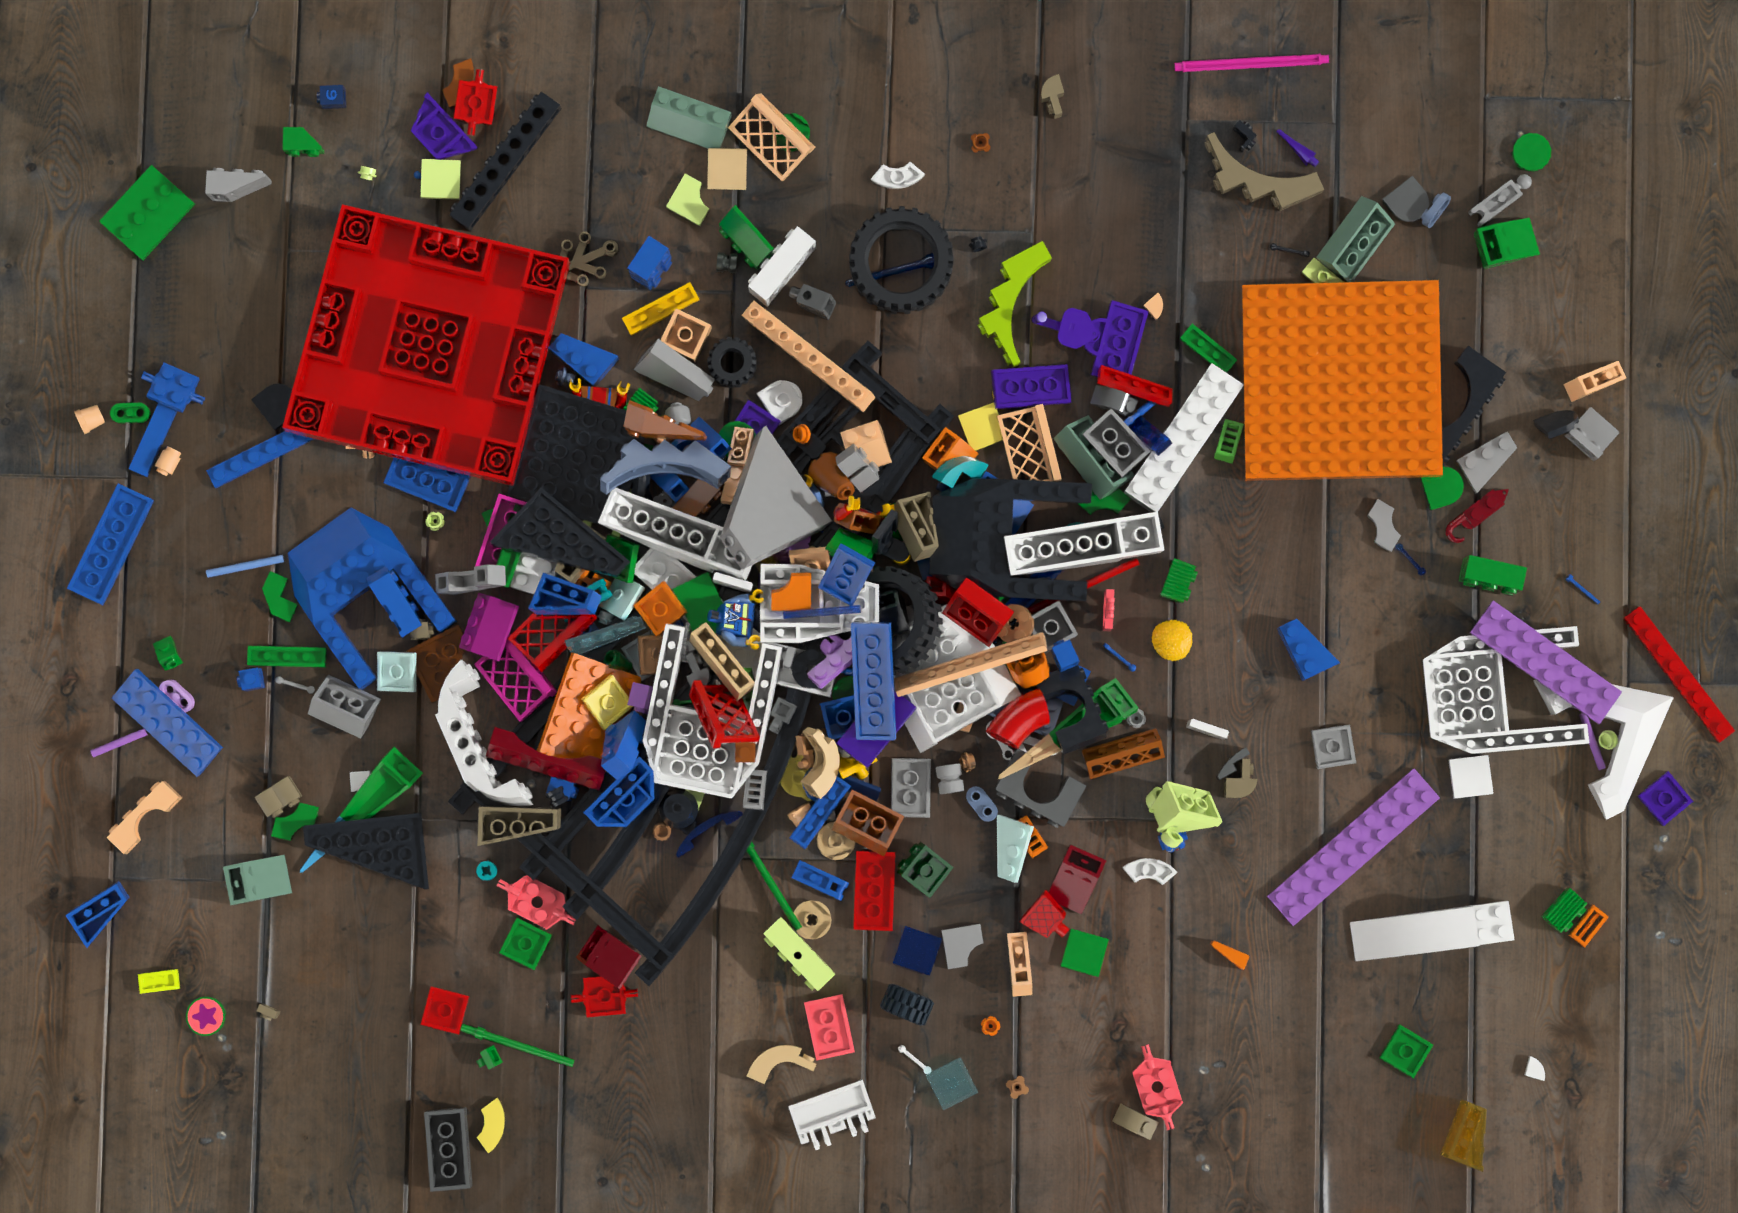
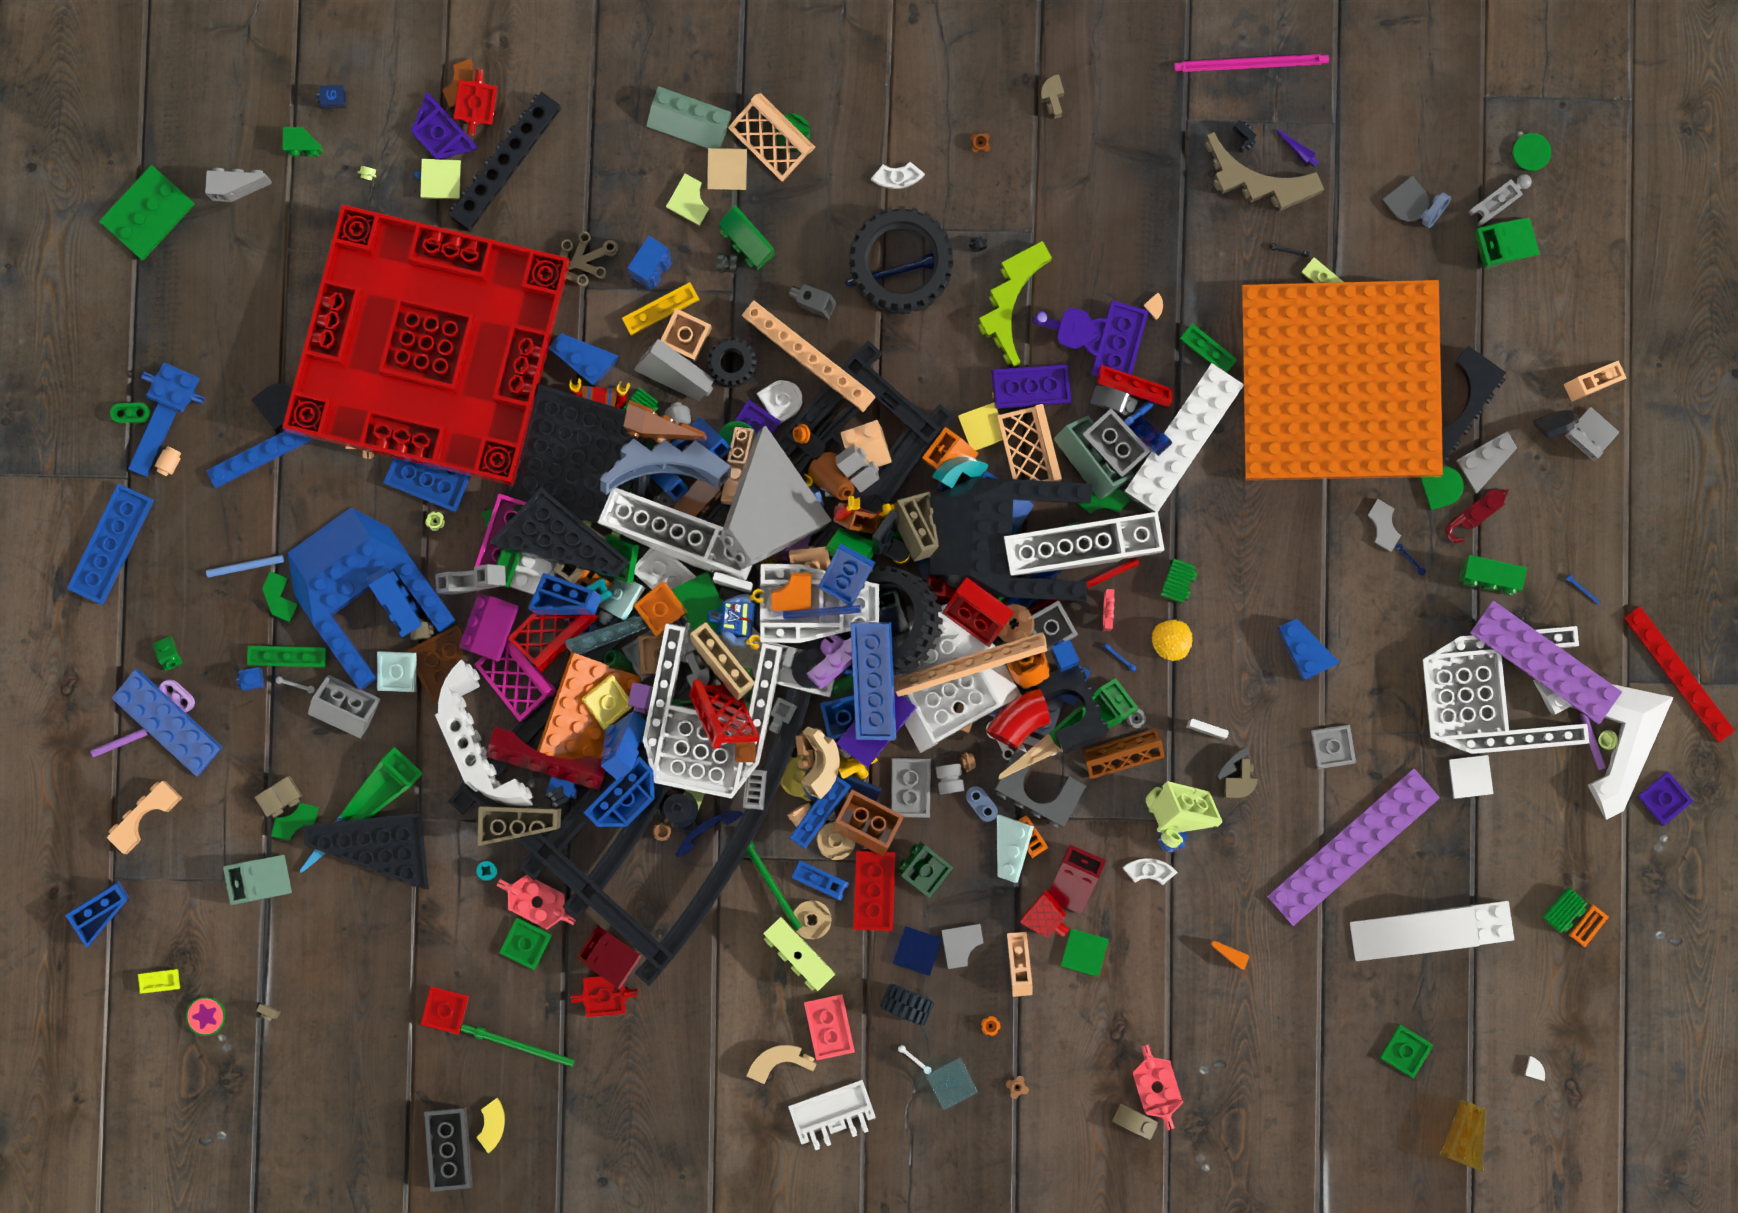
(89, 418): light nougat piece -> none
(358, 779): white tile -> none
(489, 1058): green tile -> none
(561, 376): sand blue plate -> none
(782, 266): white brick -> none
(1224, 455): bright green slope -> none
(1356, 239): sand green slope -> none

